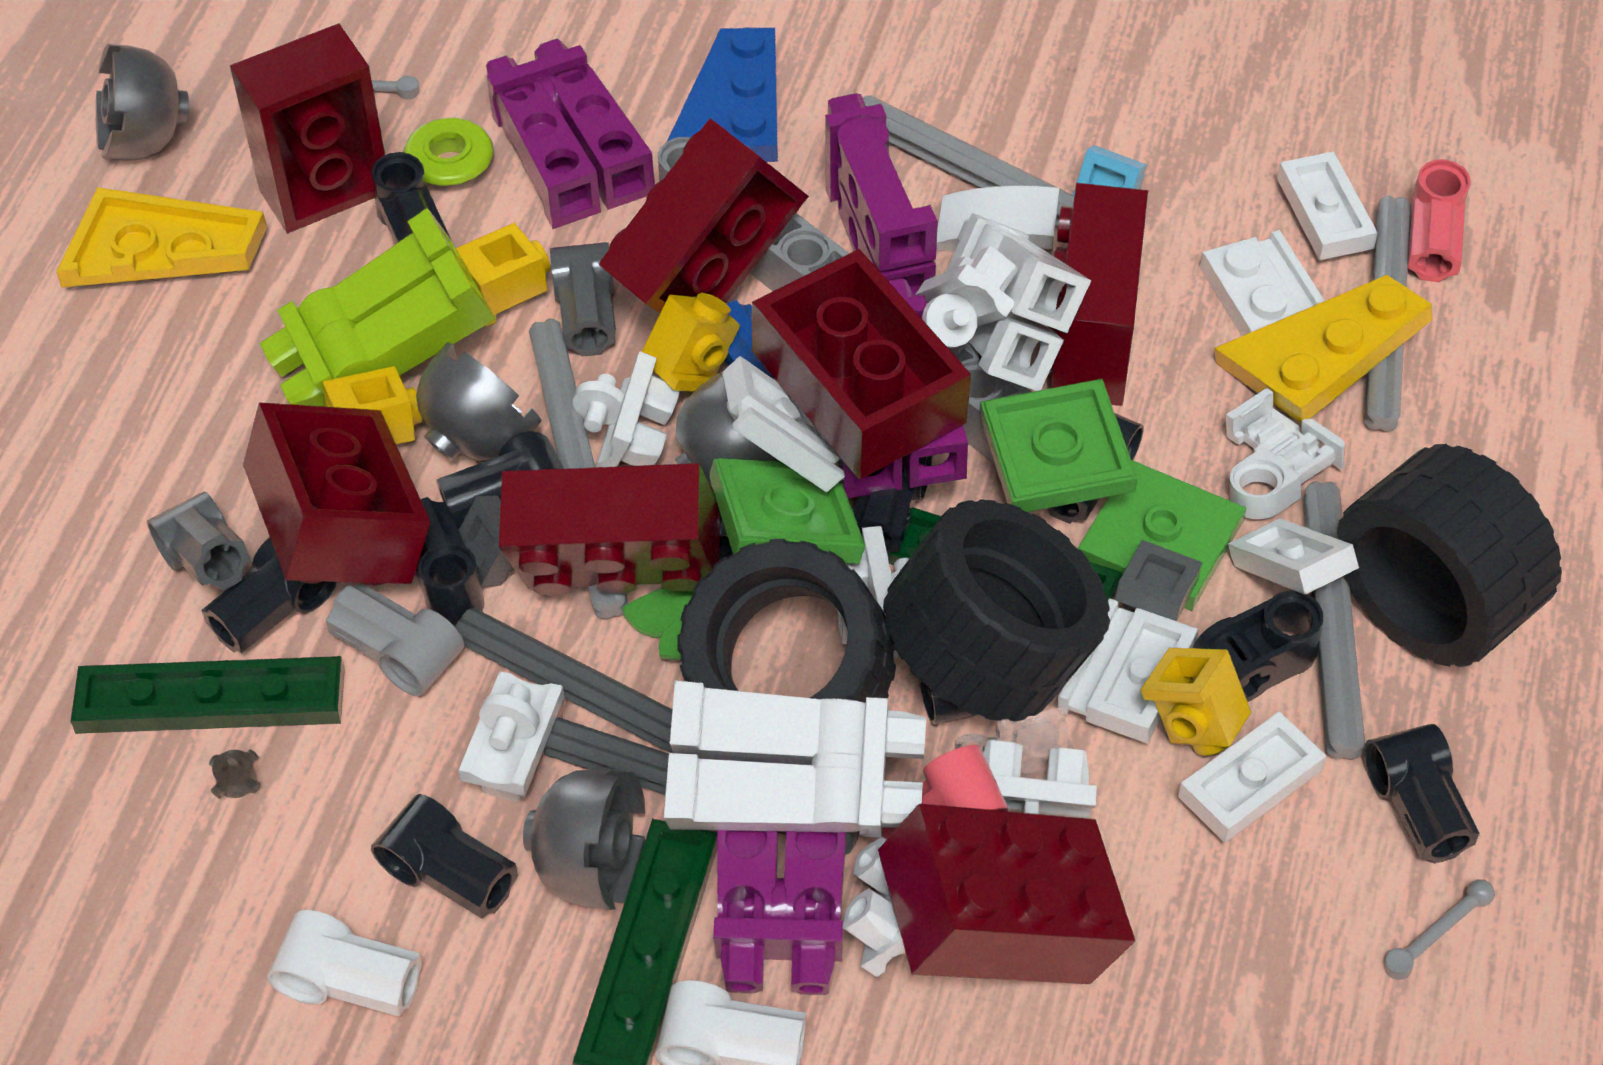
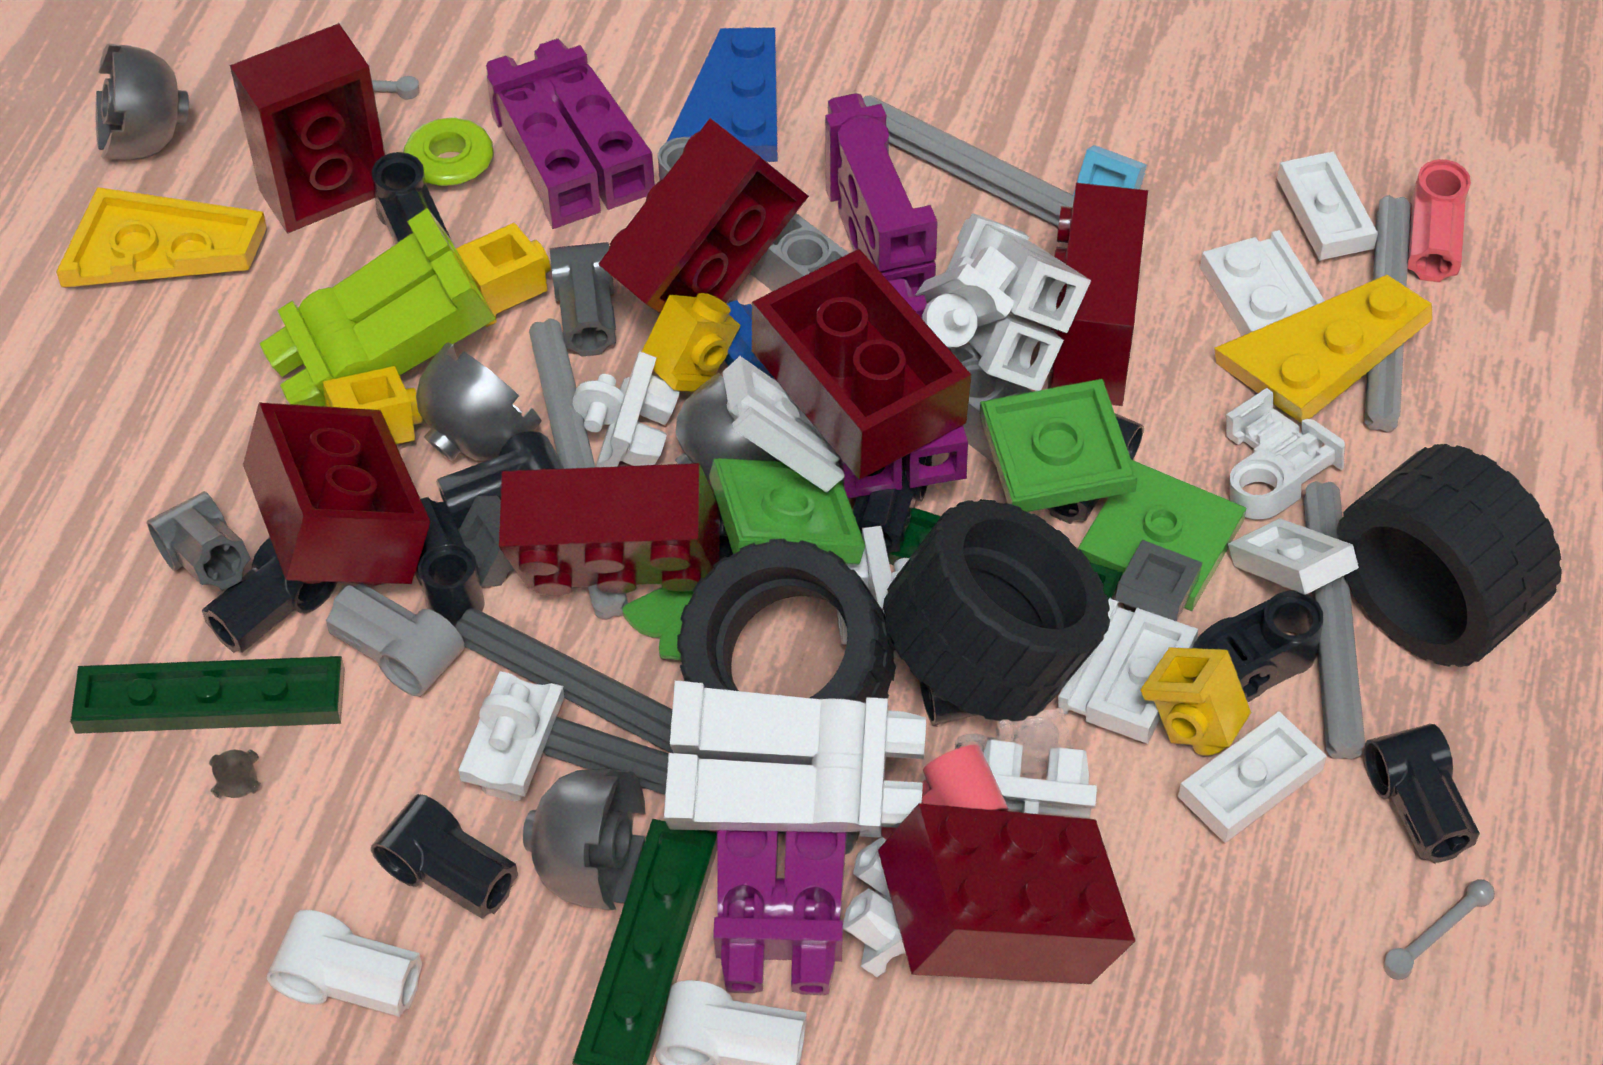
(1019, 207): white slope -> none

